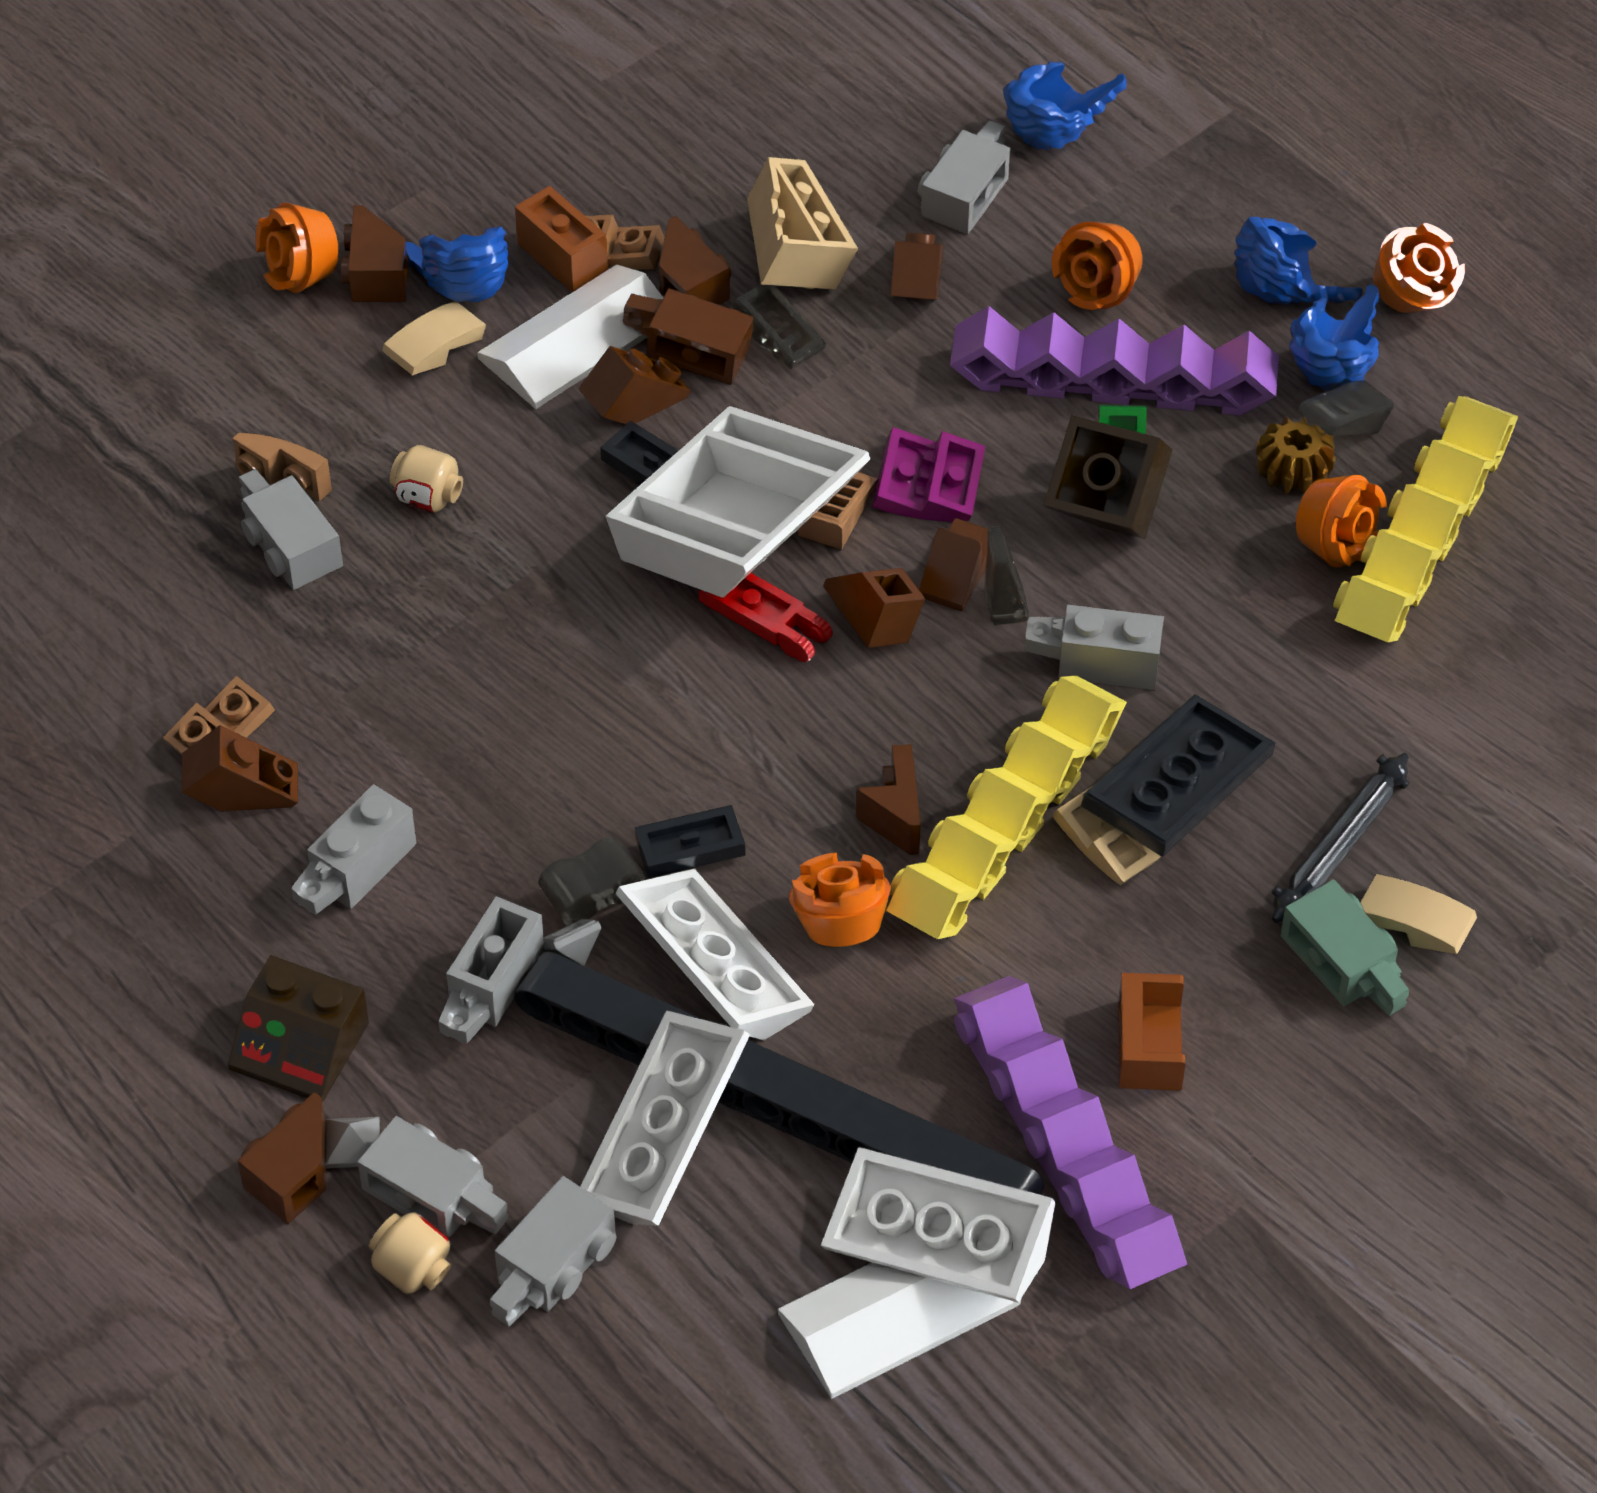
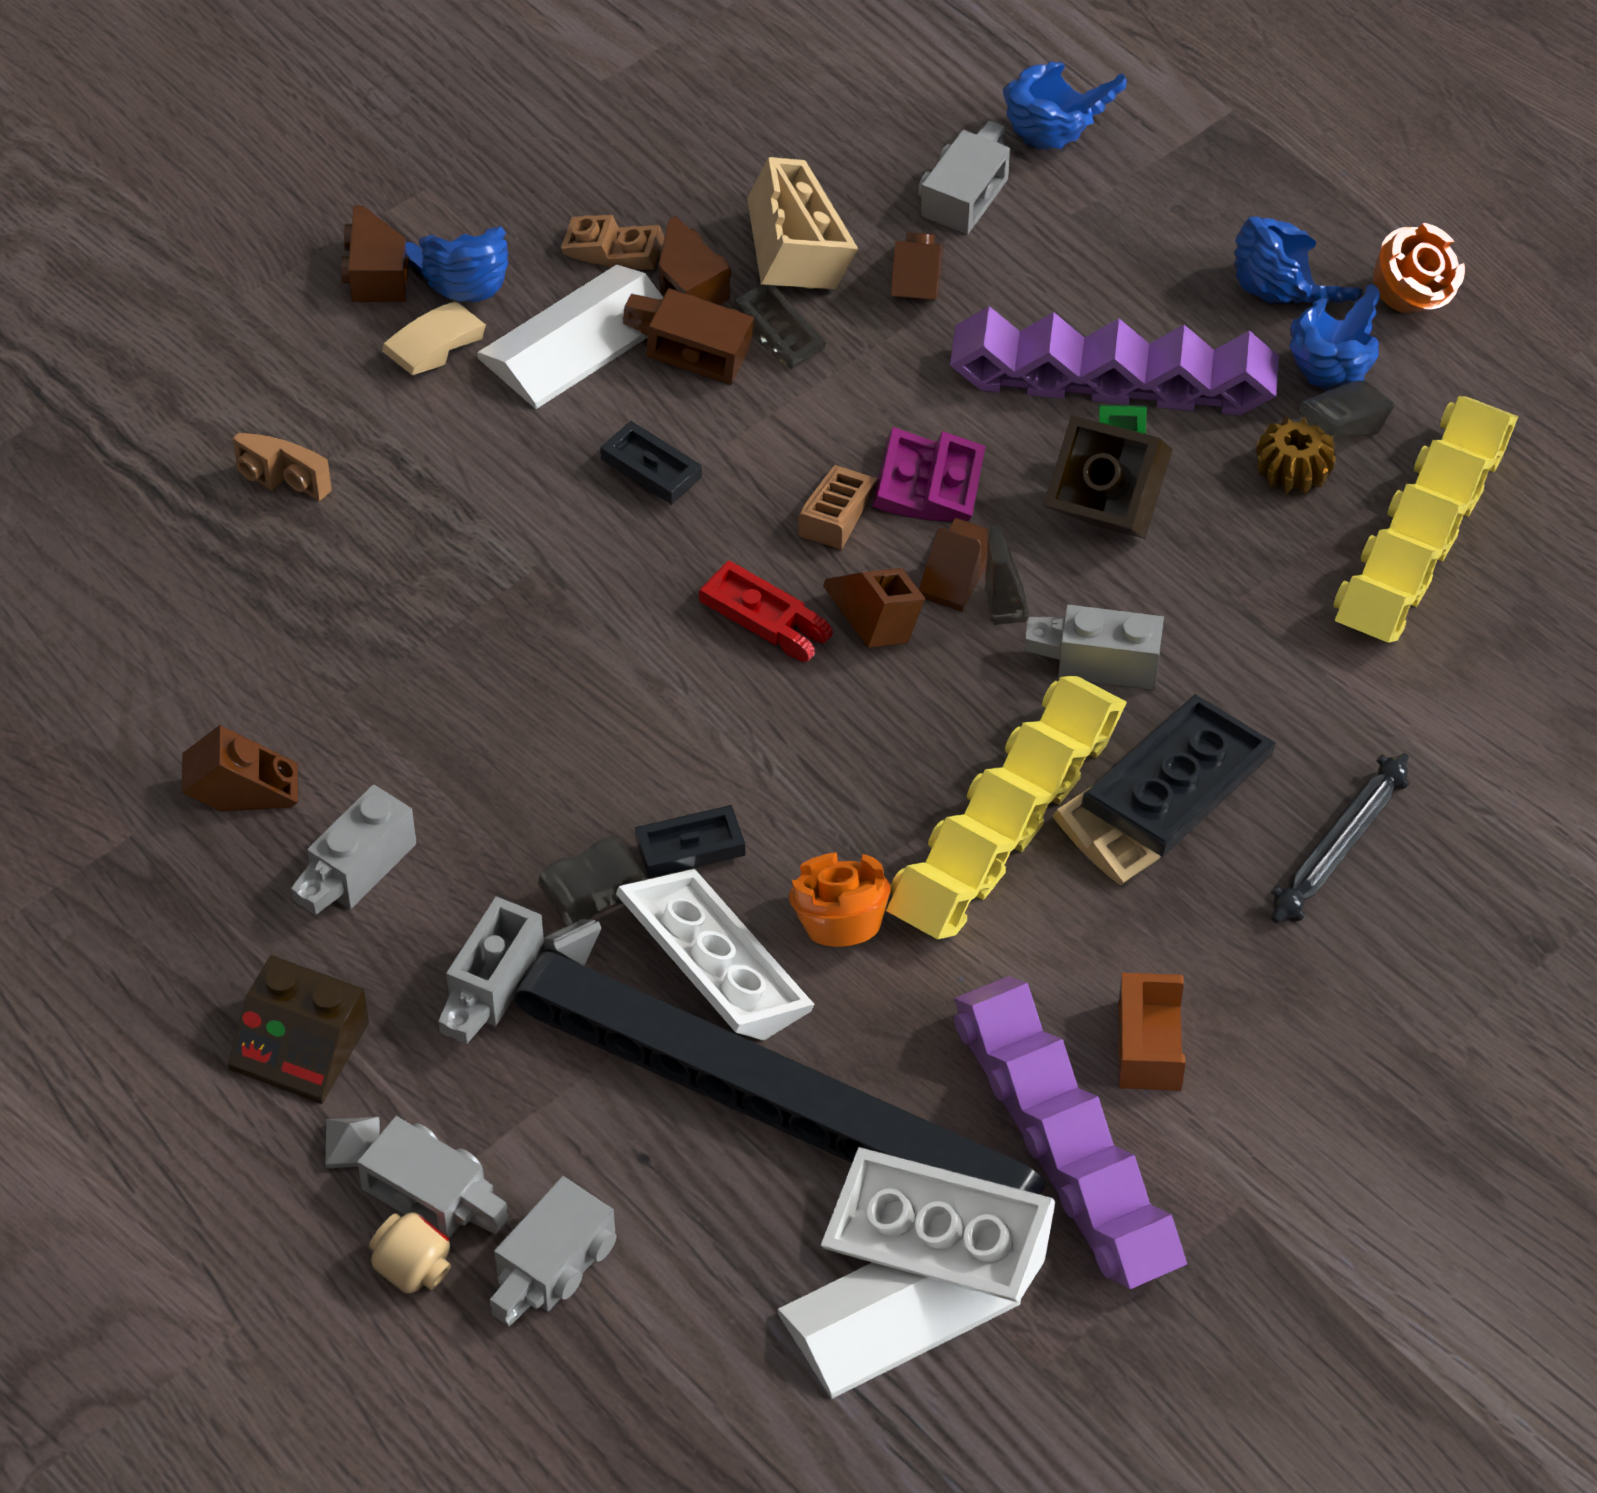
(235, 708): medium nougat slope -> none
(288, 529): light grey hinge -> none
(289, 1162): reddish brown slope -> none
(297, 246): orange cone -> none
(426, 478): tan head -> none
(561, 238): dark orange panel -> none
(632, 386): reddish brown slope -> none
(663, 1116): white slope -> none
(730, 499): white slope -> none
(894, 807): reddish brown slope -> none
(1097, 264): orange cone -> none
(1339, 517): orange cone -> none
(1345, 947): sand green hinge -> none
(1425, 915): tan slope -> none

